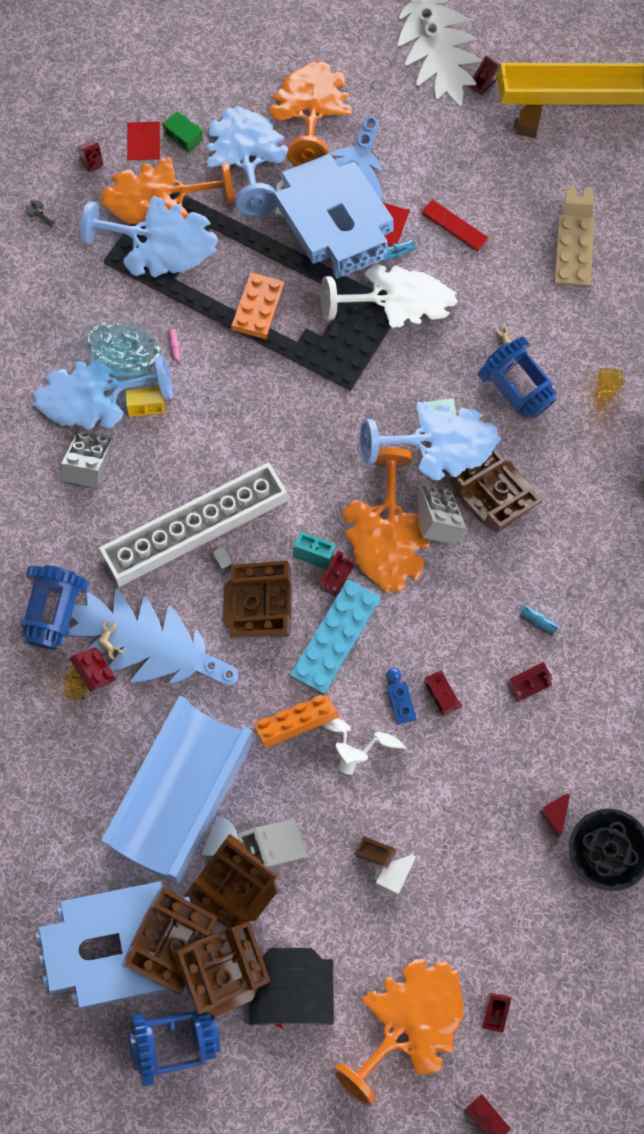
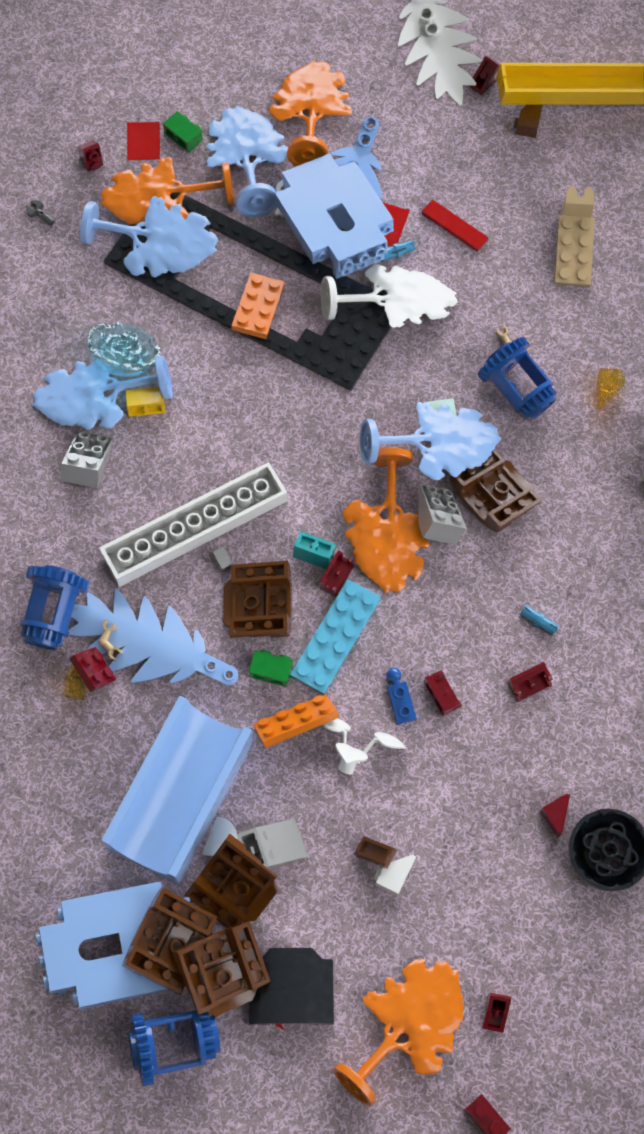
(174, 345): bright pink piece -> none
(271, 667): none -> green brick

